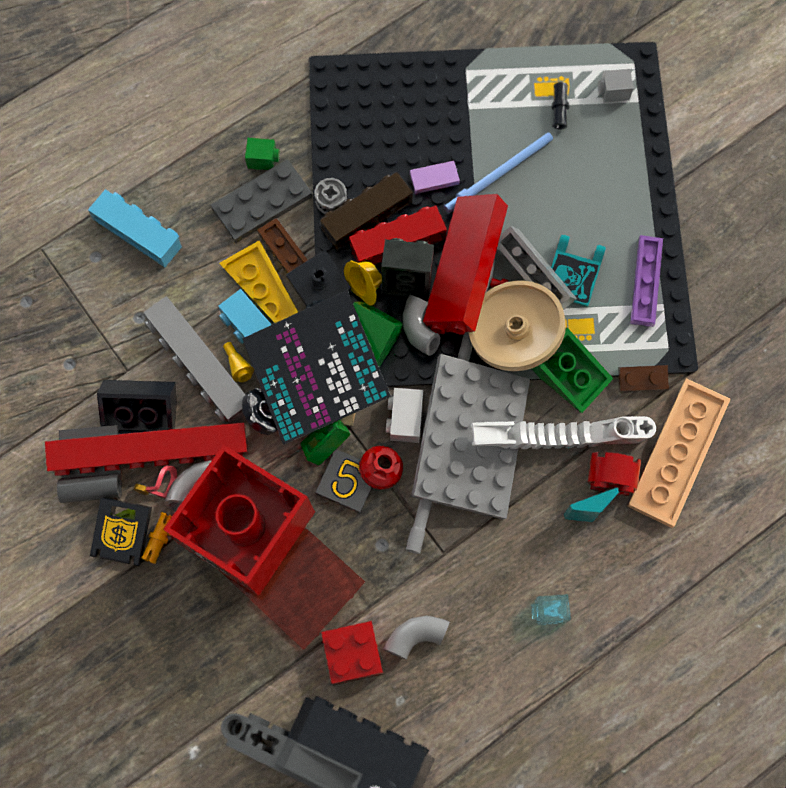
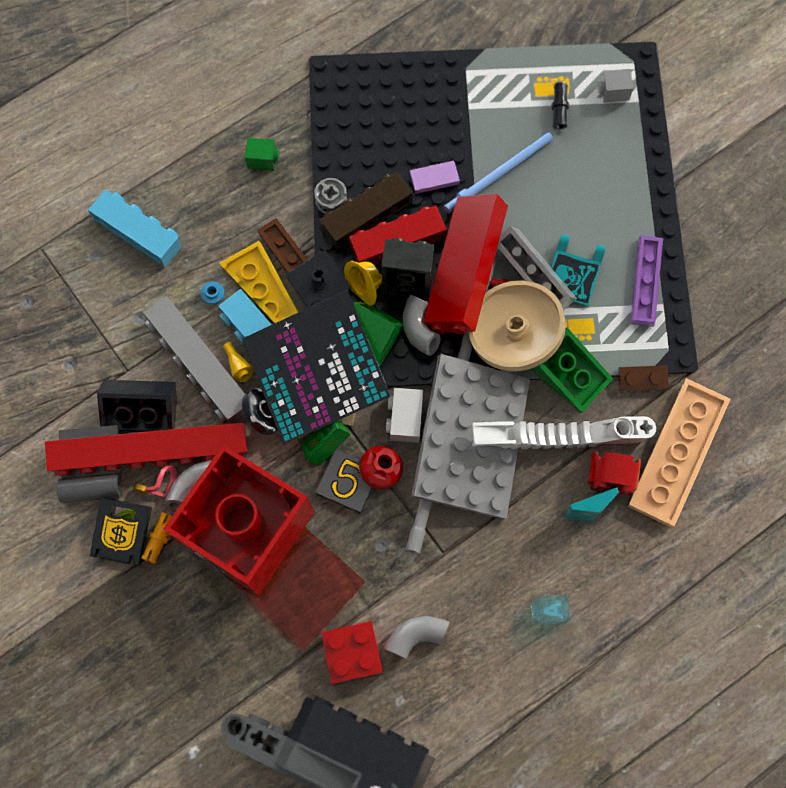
(215, 298): none -> dark azure plate
(261, 200): dark grey plate -> none

